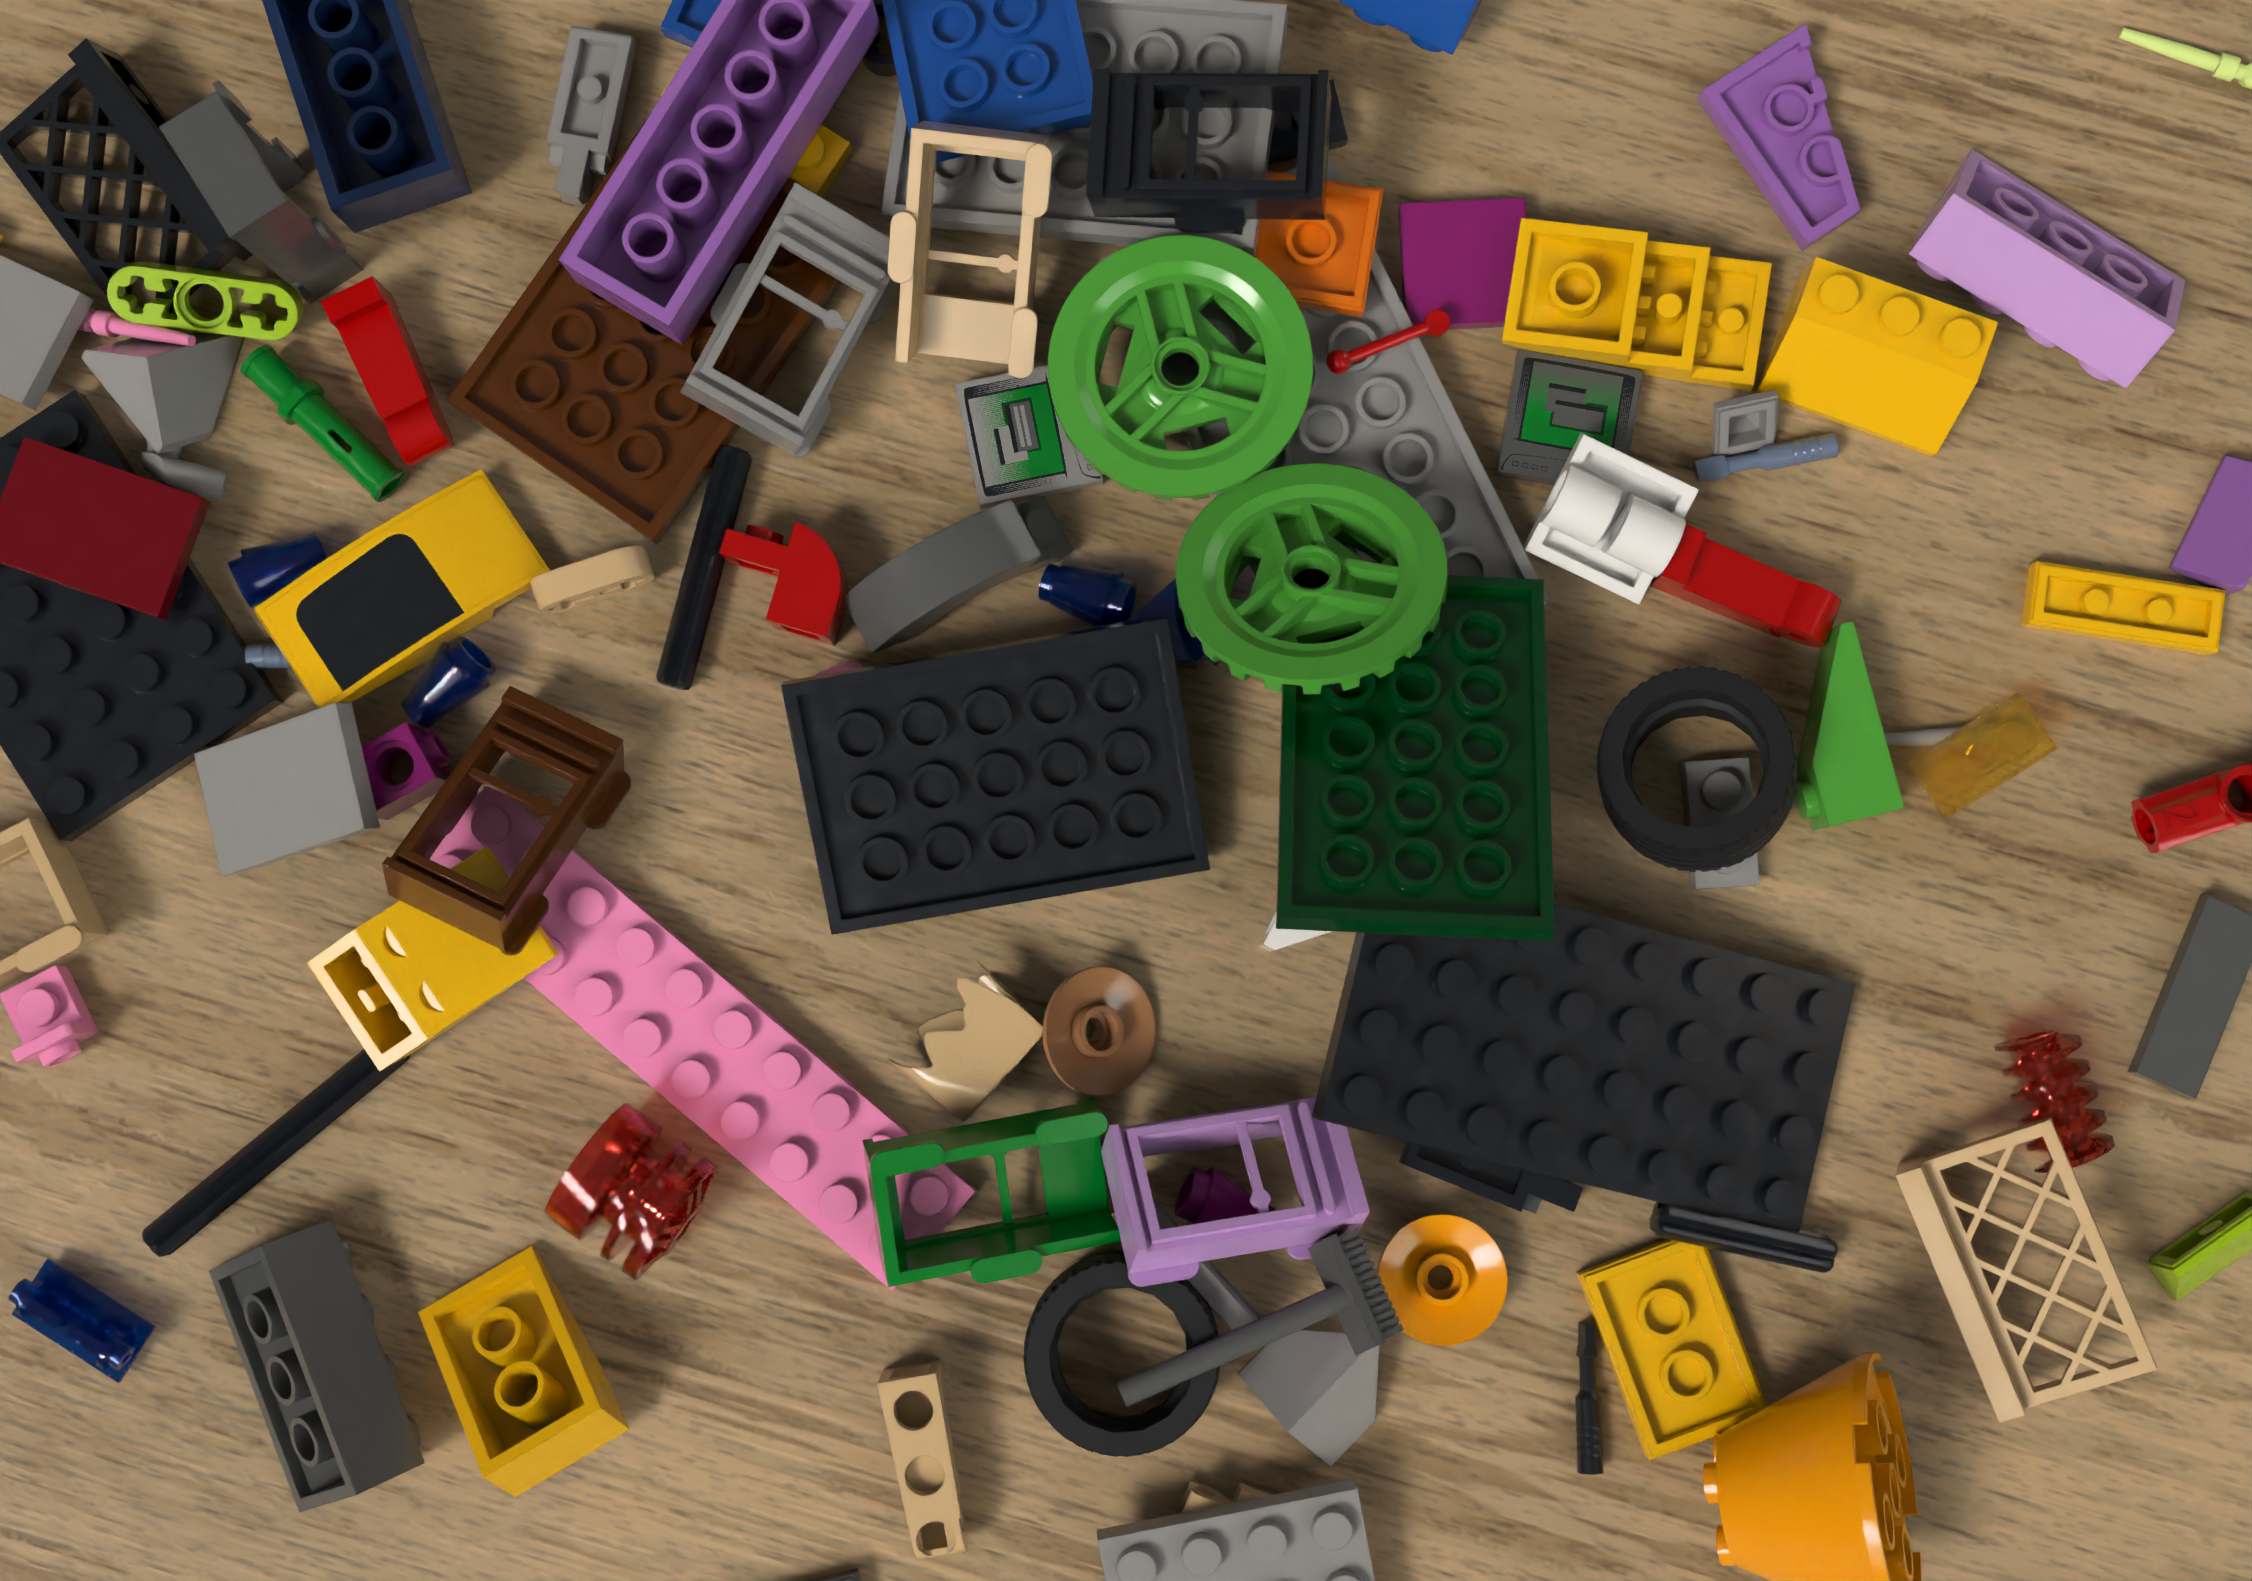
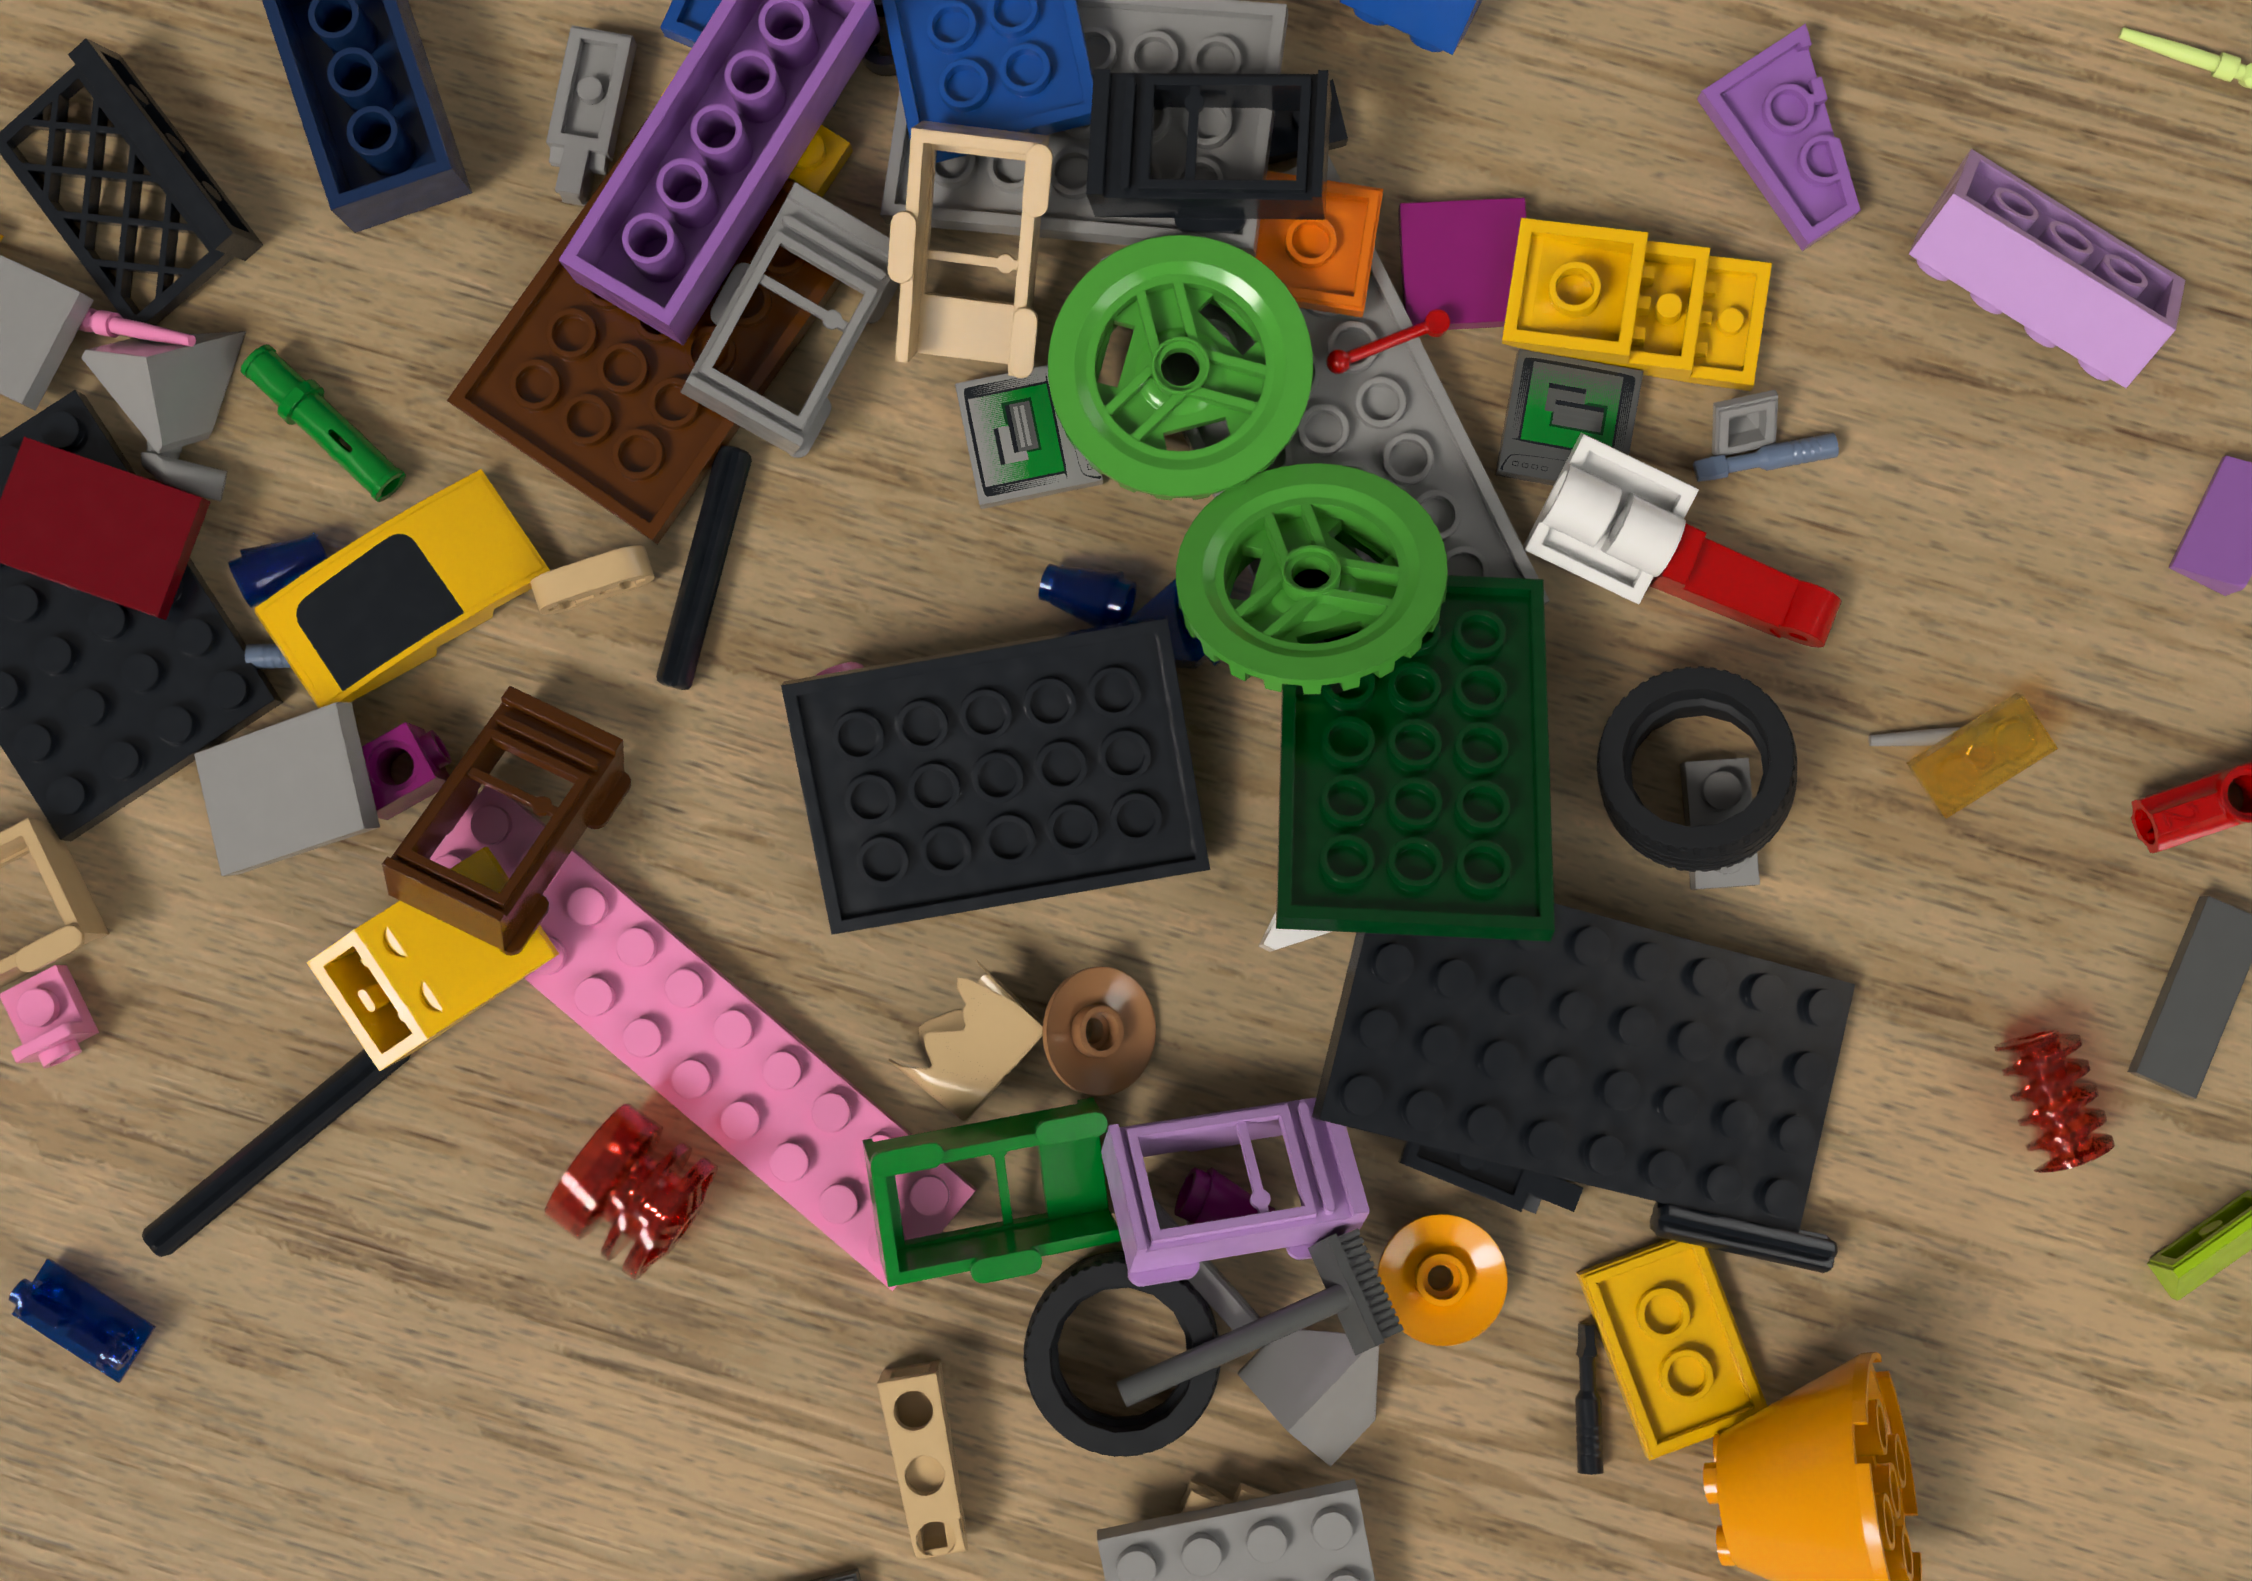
(156, 311): lime beam -> none
(245, 188): dark grey piece -> none
(317, 1366): dark grey slope -> none
(390, 369): red leg -> none
(450, 679): clear blue cone -> none
(521, 1374): yellow slope -> none
(808, 574): red brick -> none
(953, 567): dark grey arch -> none
(1843, 750): bright green slope -> none
(1876, 356): yellow slope -> none
(1969, 1289): tan fence -> none
(2123, 608): yellow tile -> none

